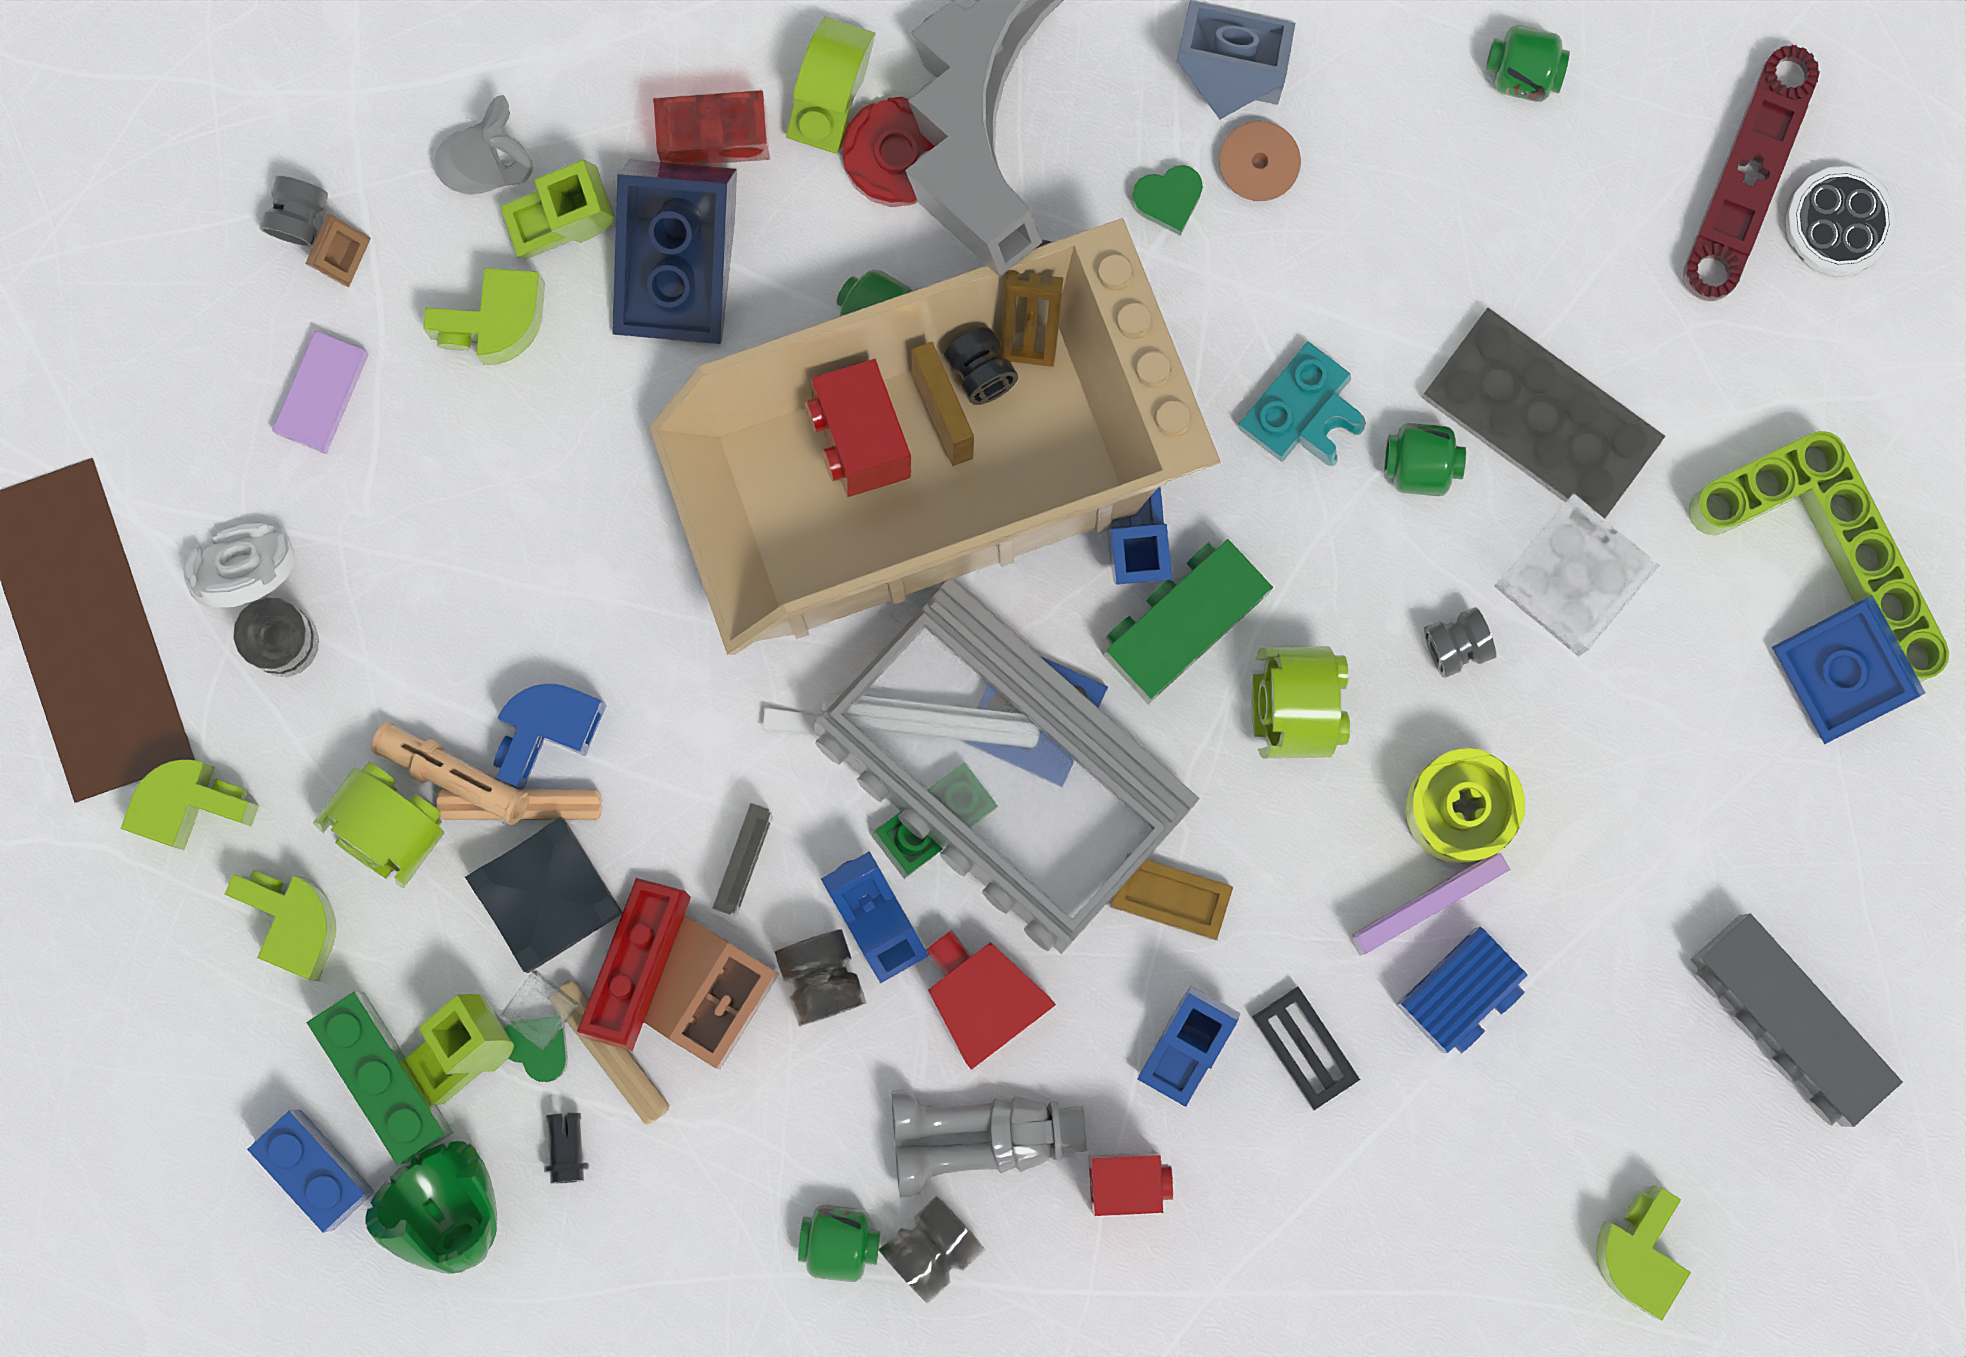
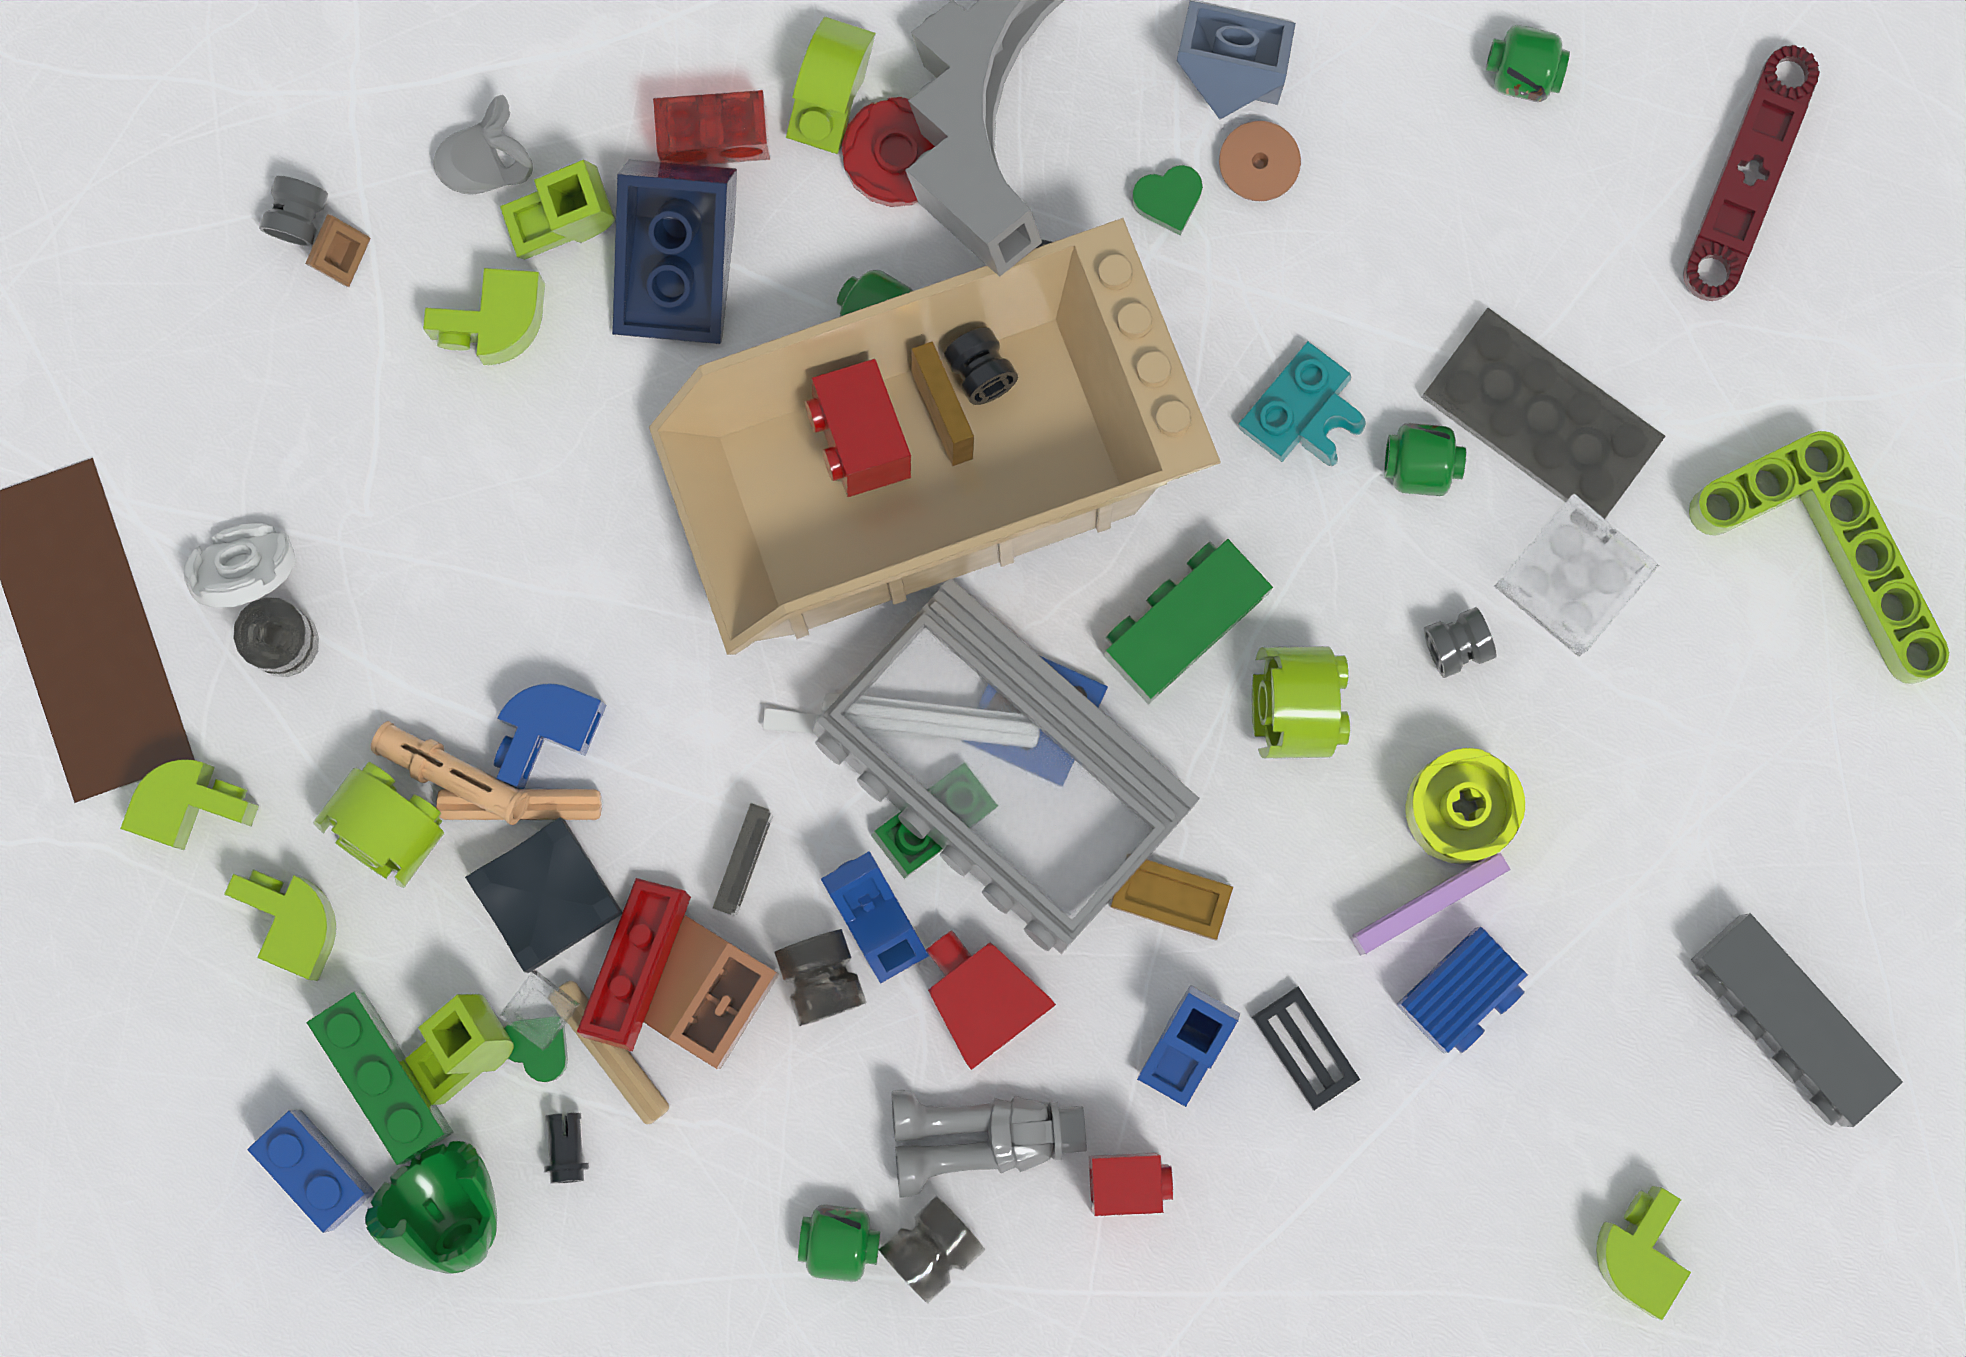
(320, 392): lavender tile -> none
(1033, 291): pearl gold tile -> none
(1140, 545): blue brick -> none
(1841, 220): tile -> none
(1848, 669): blue tile -> none

